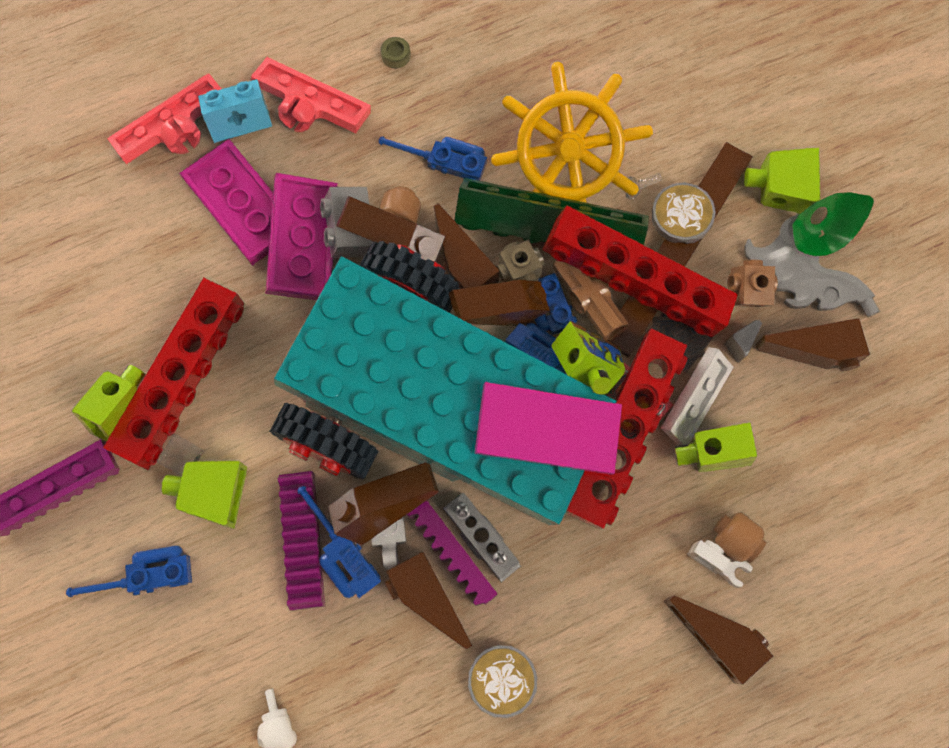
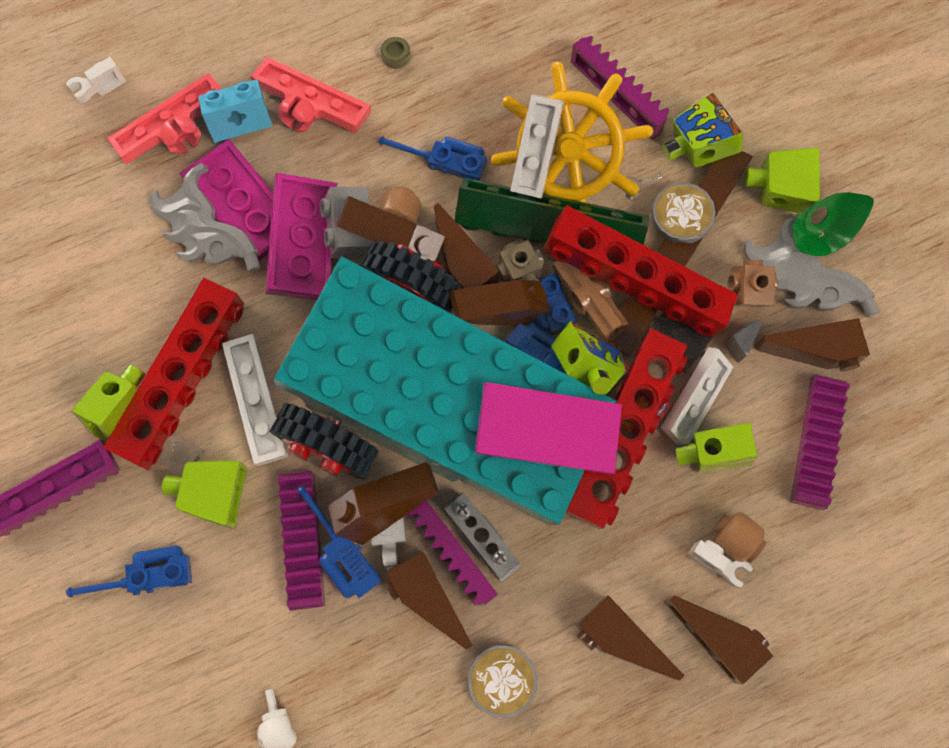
(100, 78): none -> white plate
(197, 228): none -> light grey piece
(254, 399): none -> white plate
(537, 145): none -> white plate
(617, 635): none -> reddish brown slope
(627, 97): none -> magenta gear
(704, 133): none -> torso
(819, 442): none -> magenta gear

